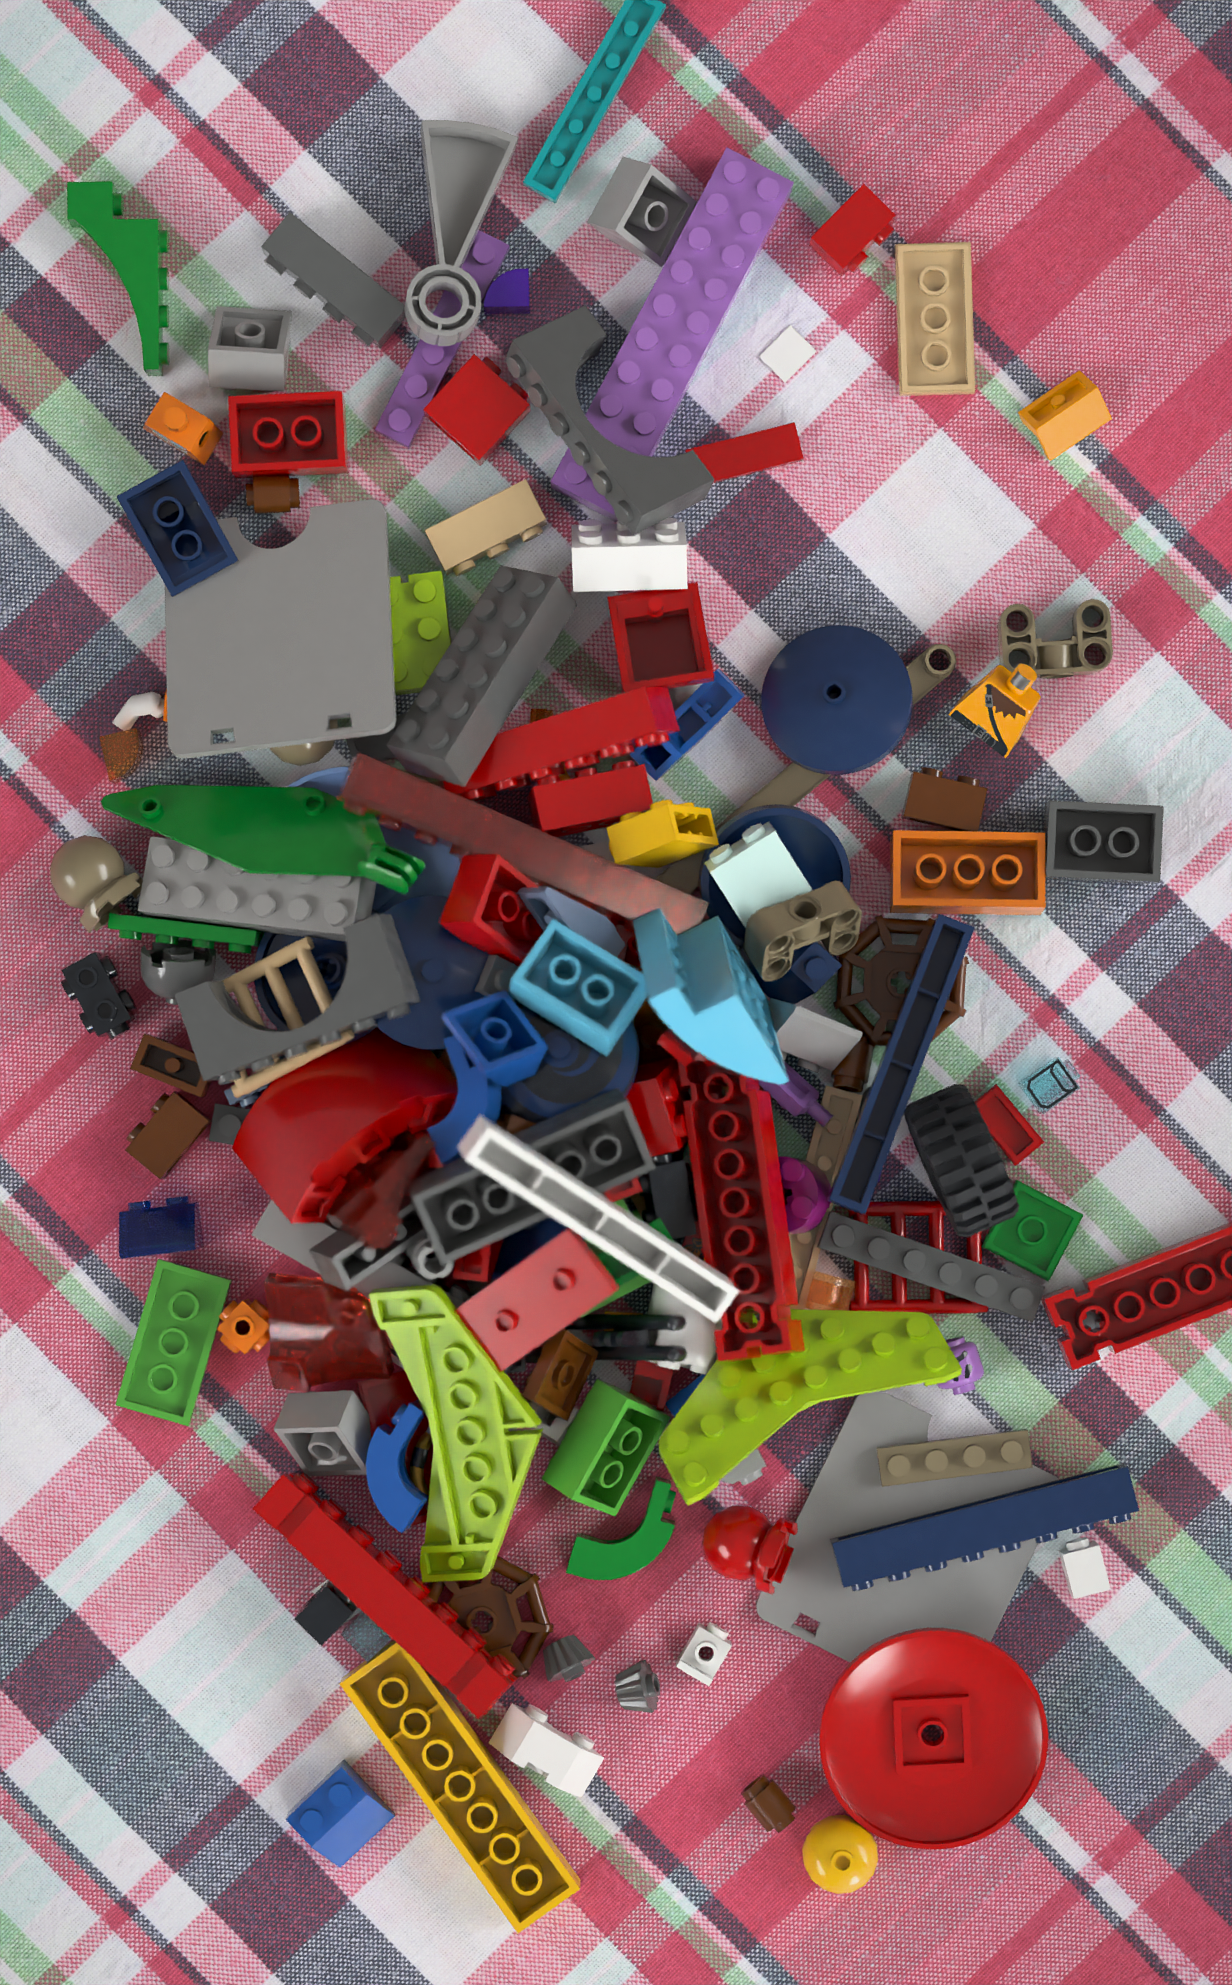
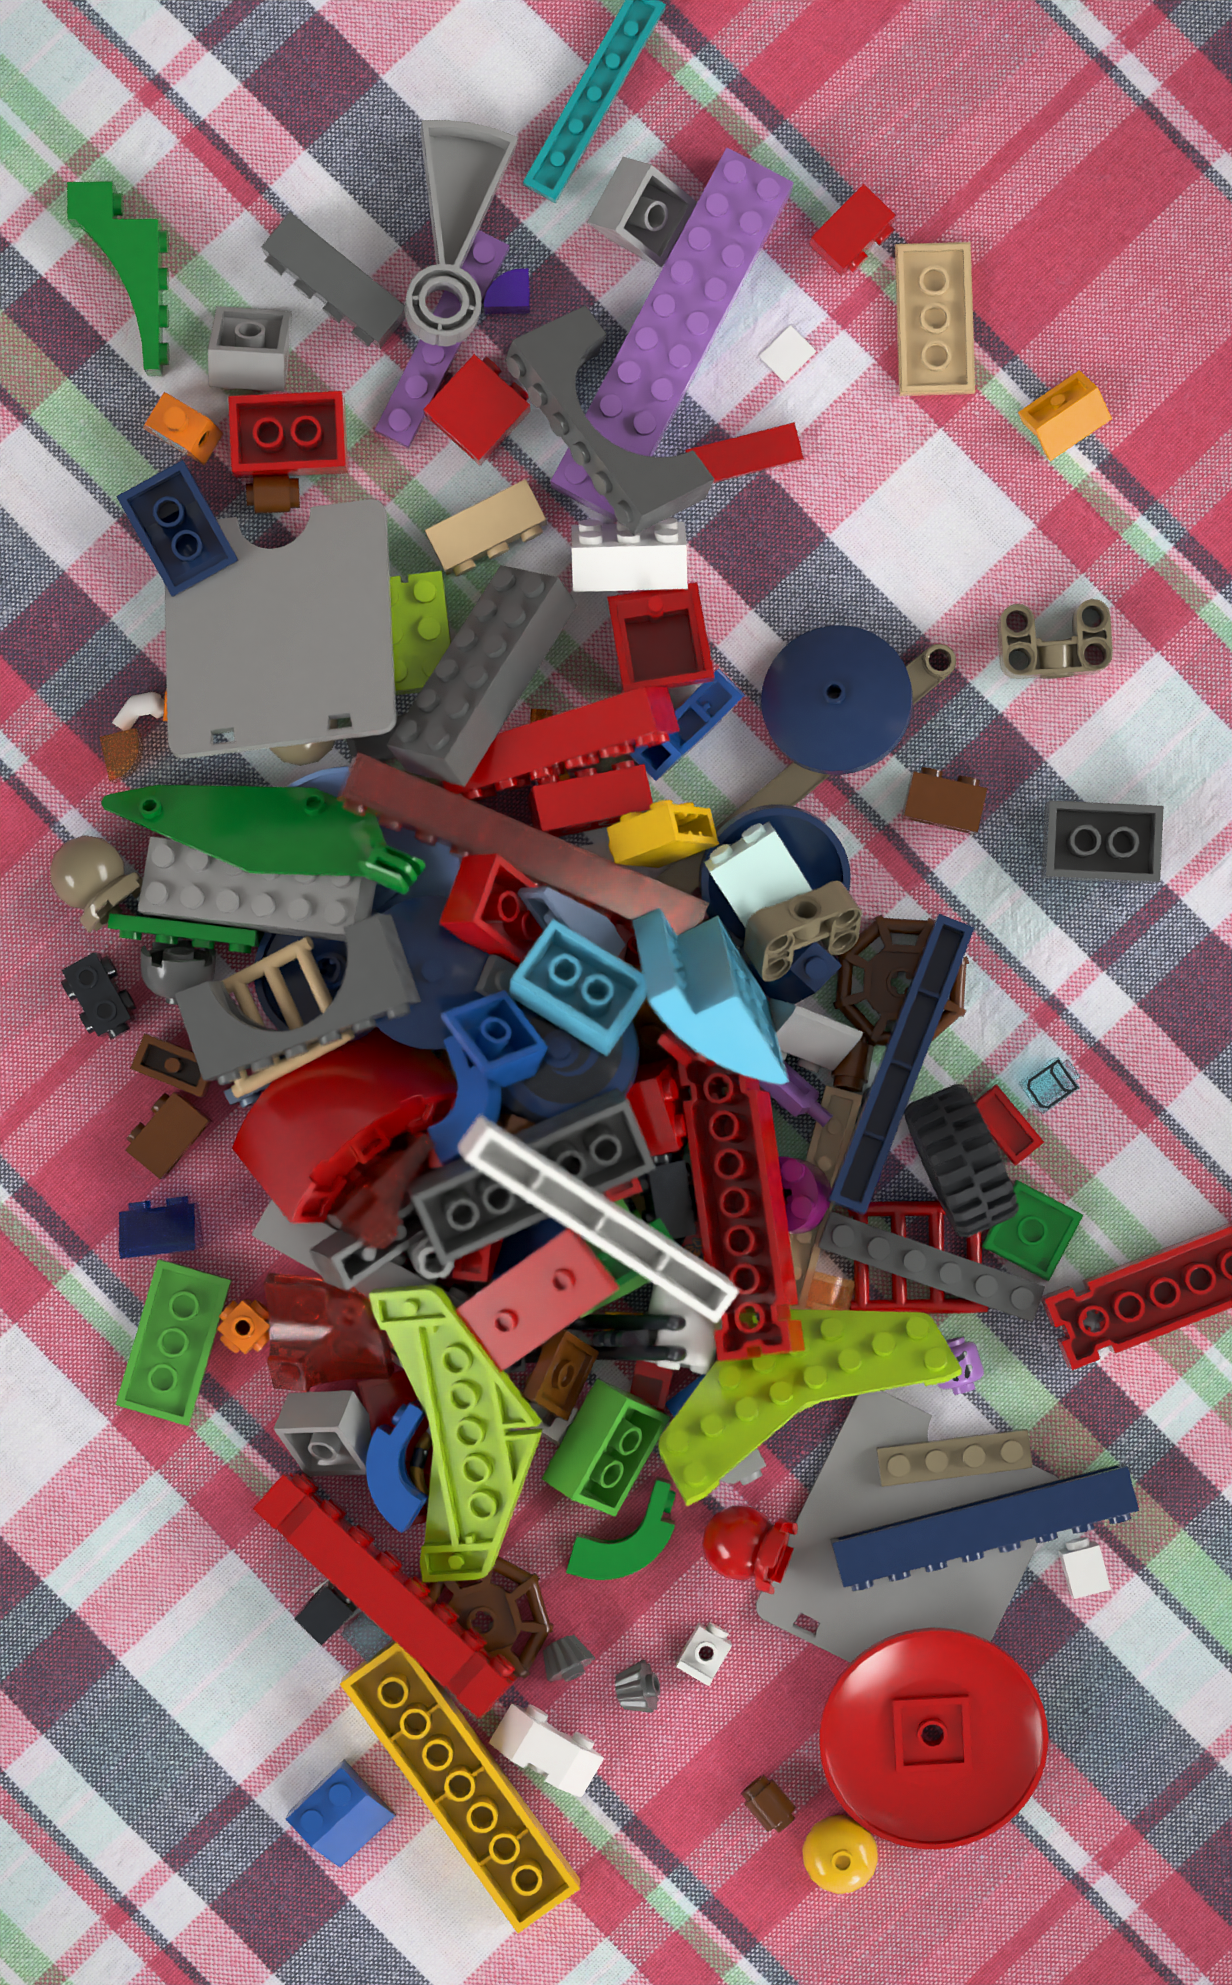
(226, 1123): dark grey plate -> none
(967, 872): orange brick -> none
(999, 707): light orange torso -> none

